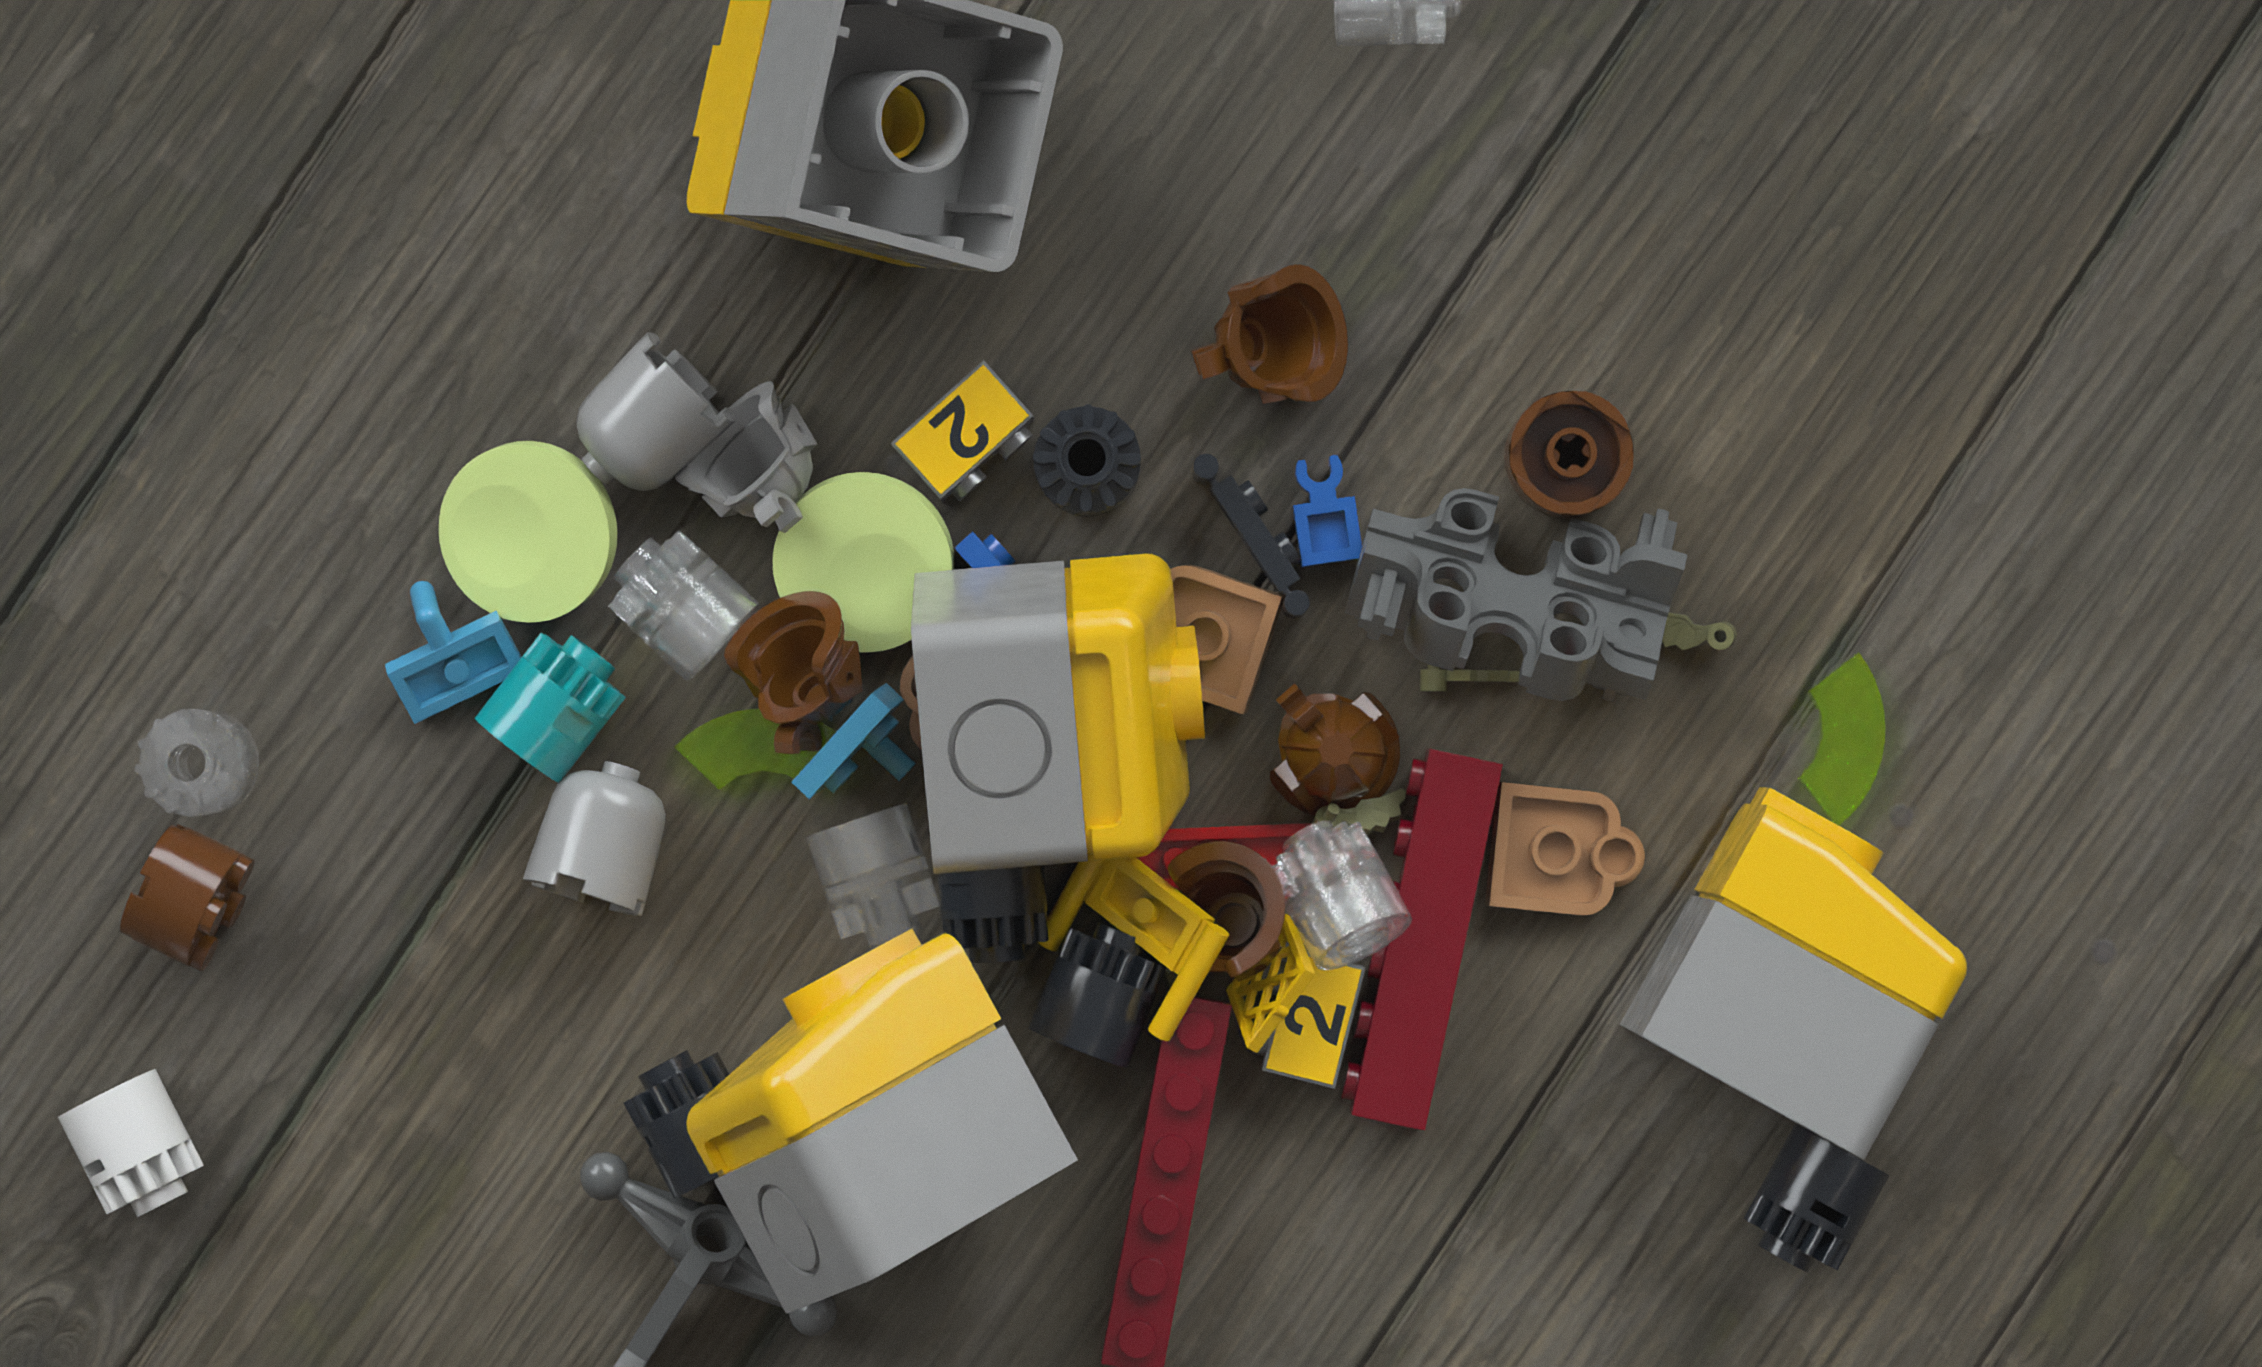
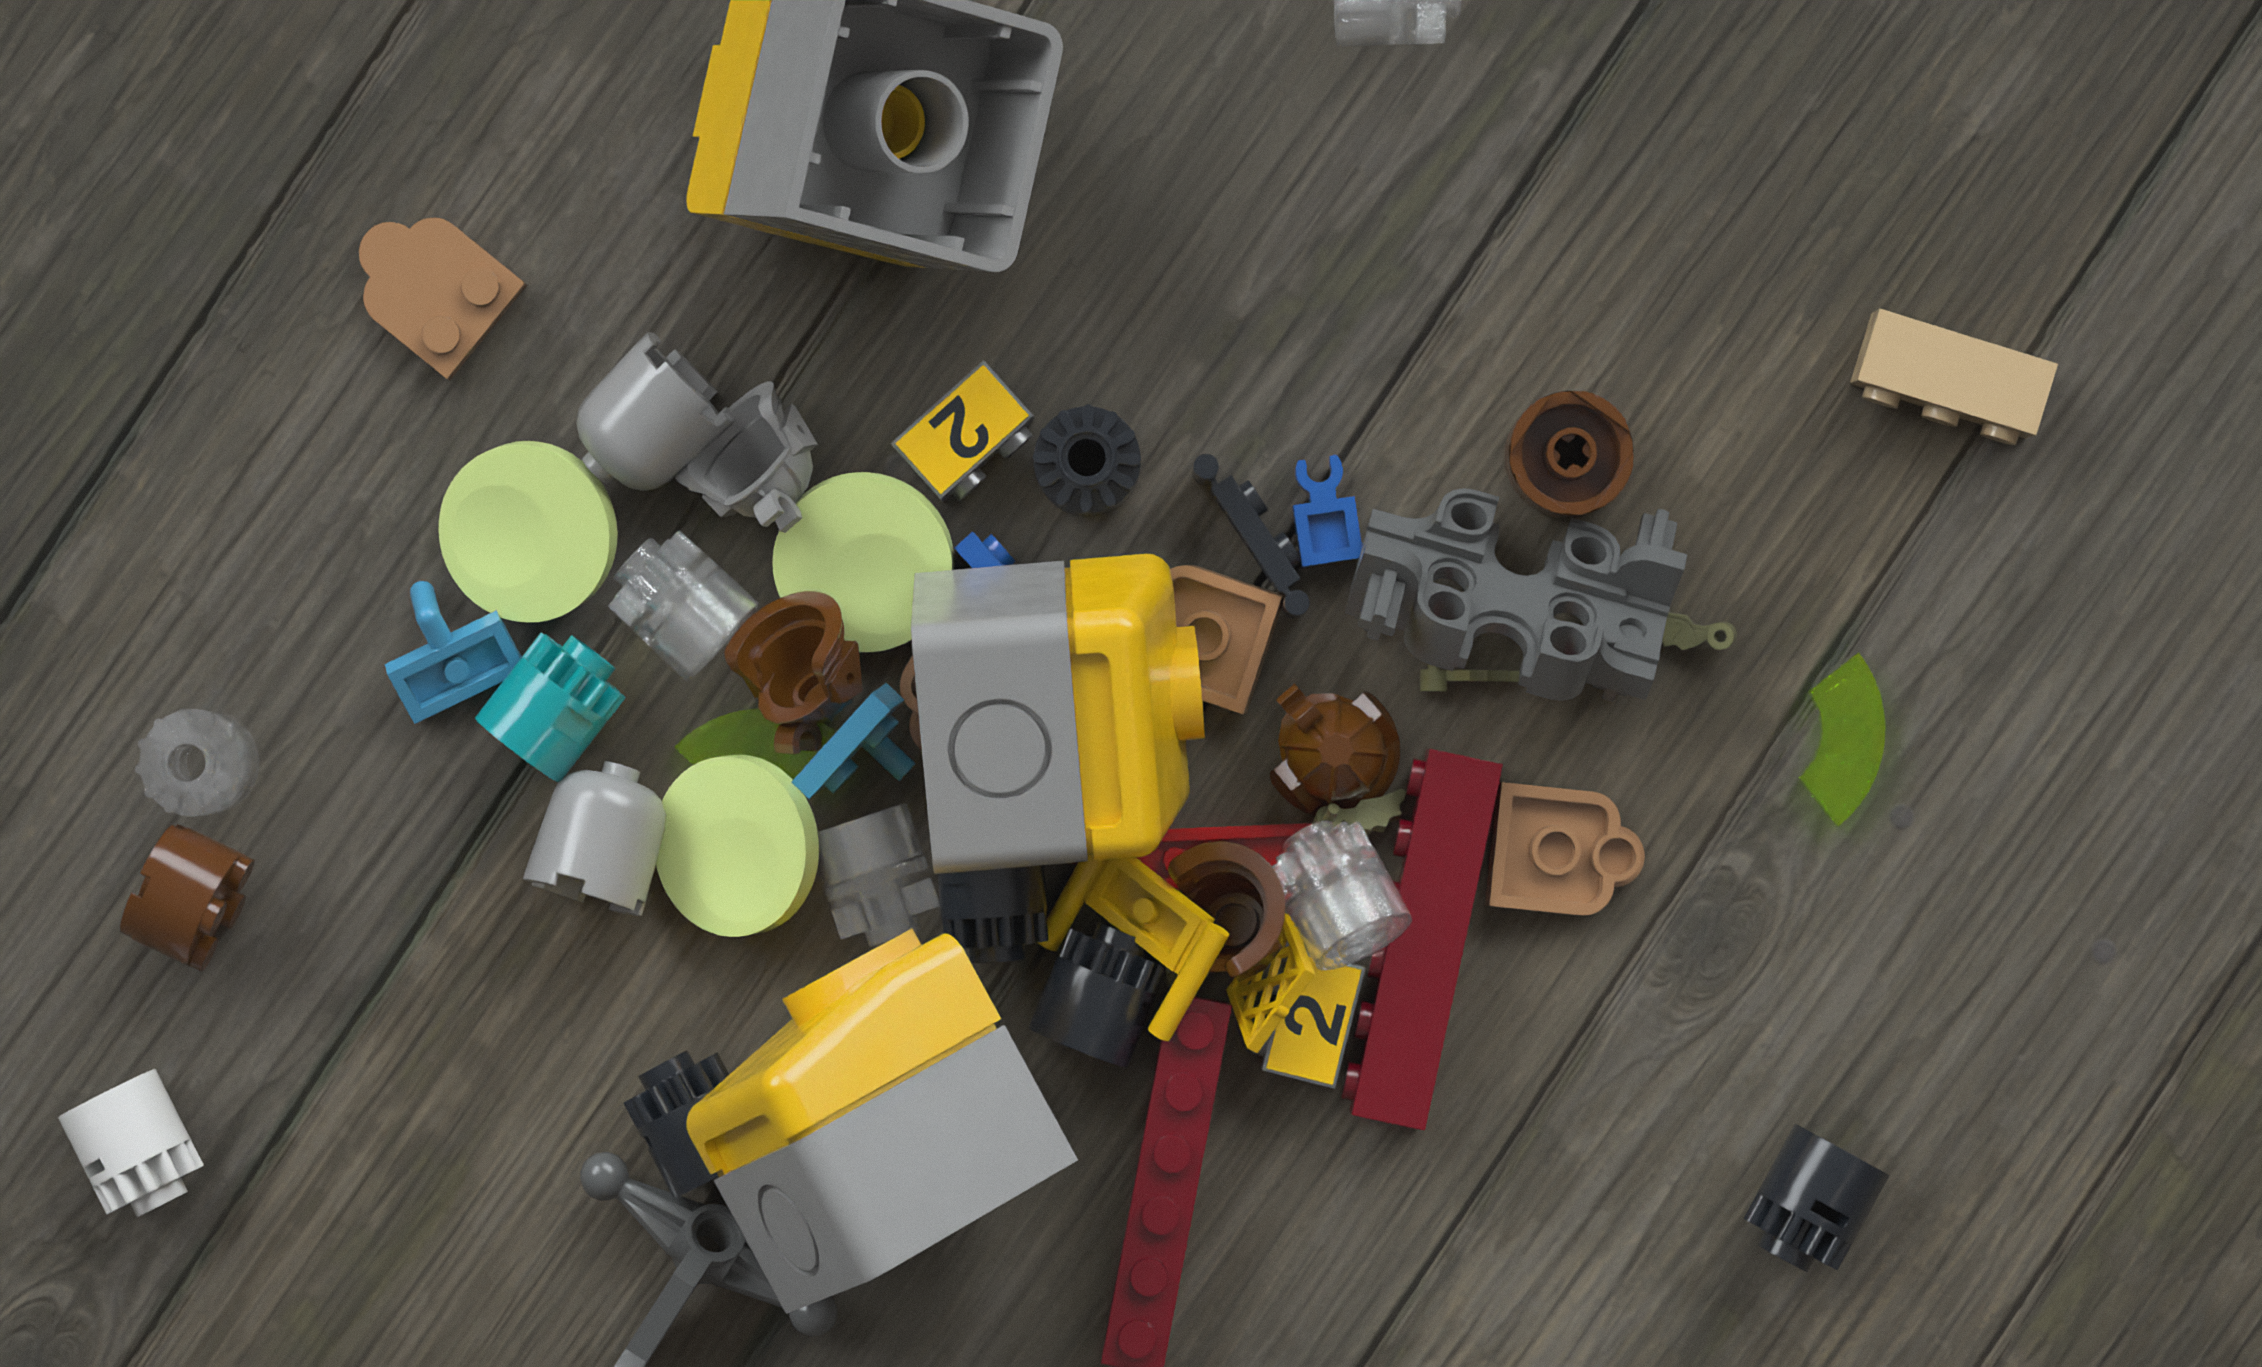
(434, 289): none -> medium nougat plate
(737, 845): none -> yellowish green piece
(1280, 337): reddish brown helmet -> none
(1800, 975): piece -> none
(1952, 377): none -> tan brick

